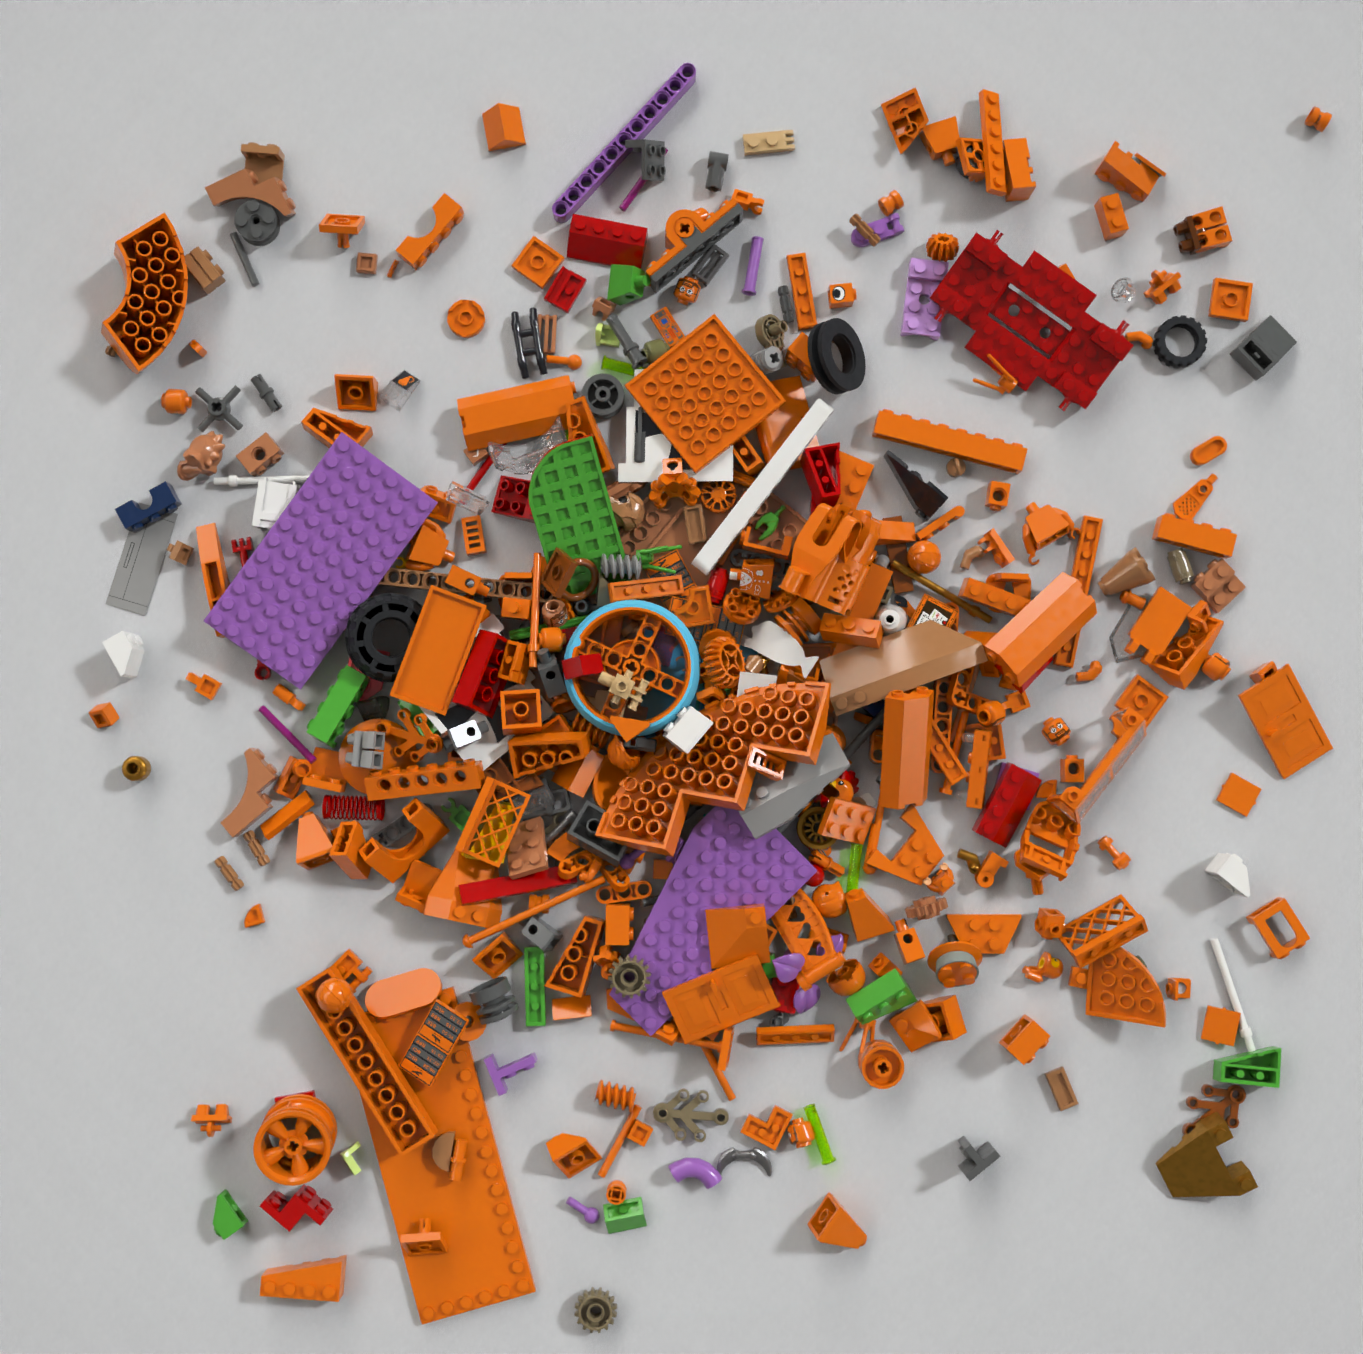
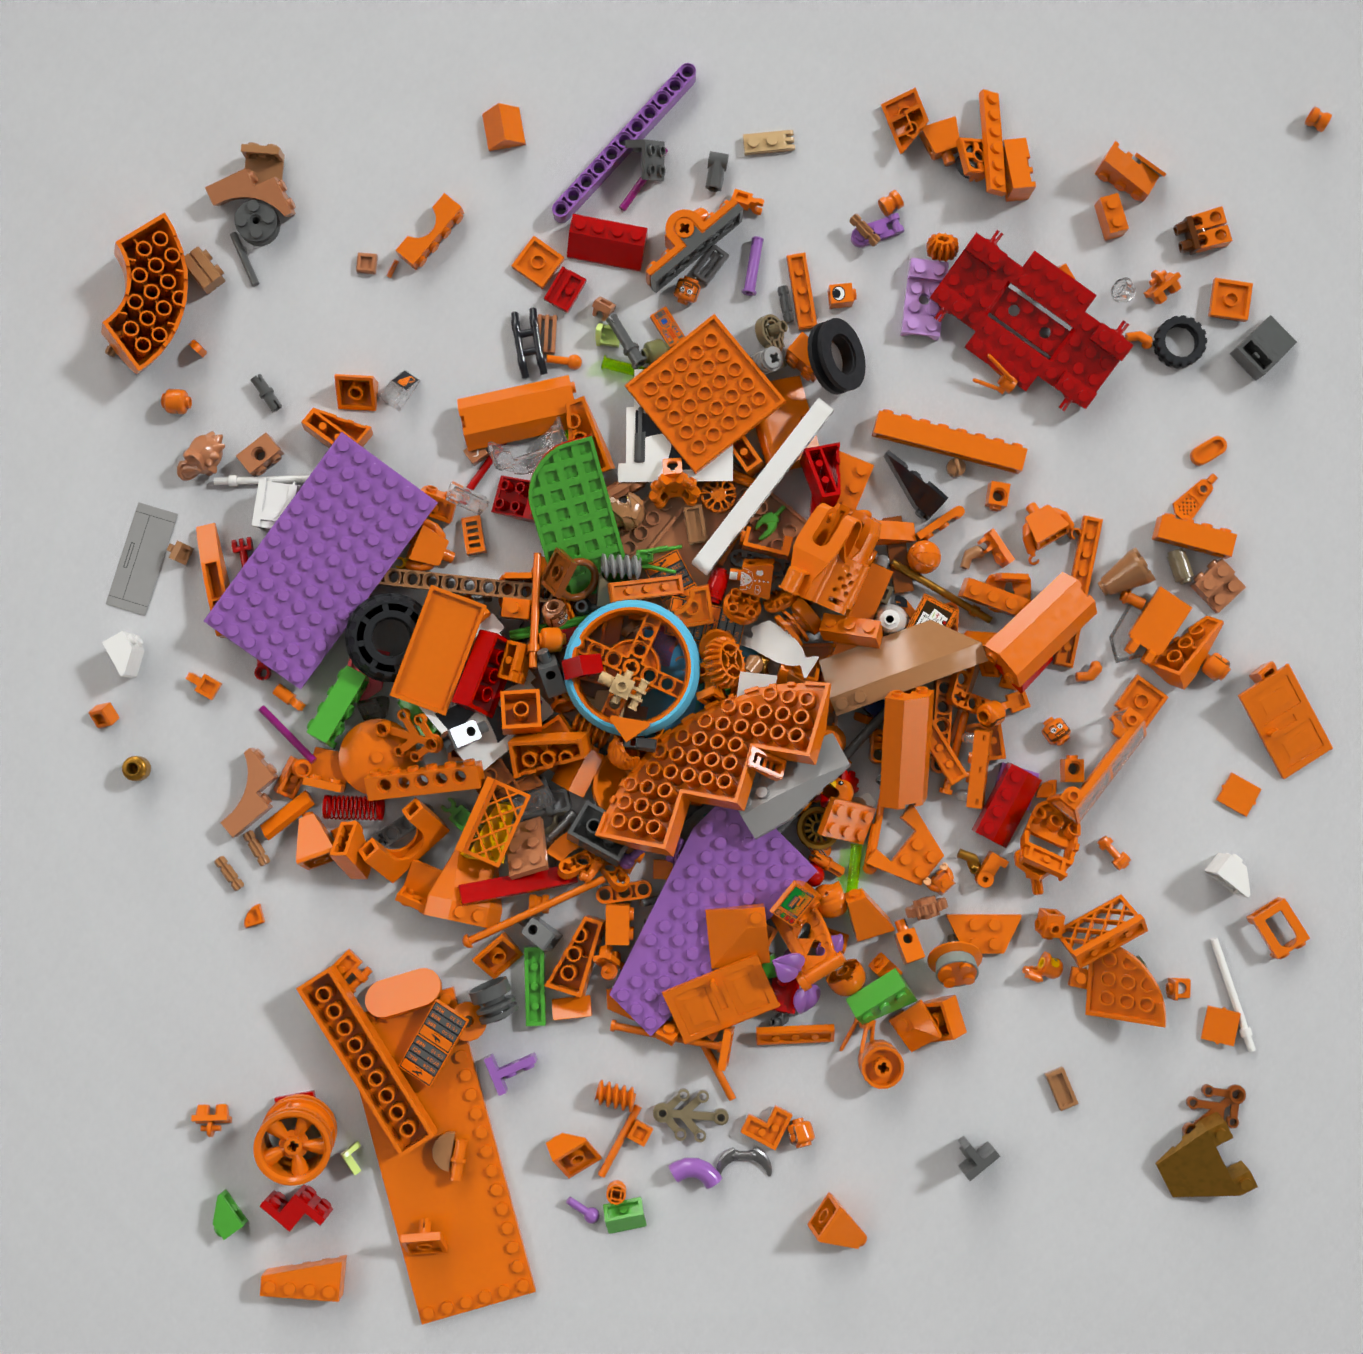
(163, 501): dark blue arch -> none
(215, 414): dark grey bar -> none
(334, 995): orange piece -> none
(343, 226): orange tile -> none
(362, 742): light grey hips -> none
(457, 578): orange torso -> none
(466, 318): orange tile -> none
(592, 1320): dark tan gear -> none
(604, 384): dark grey wheel -> none
(626, 284): bright green torso -> none
(629, 965): dark tan gear -> none
(687, 729): white slope -> none
(796, 903): none -> orange slope
(820, 1137): clear neon green pin -> none
(1025, 1039): orange brick -> none
(1198, 616): orange bracket -> none
(1250, 1068): bright green wedge -> none

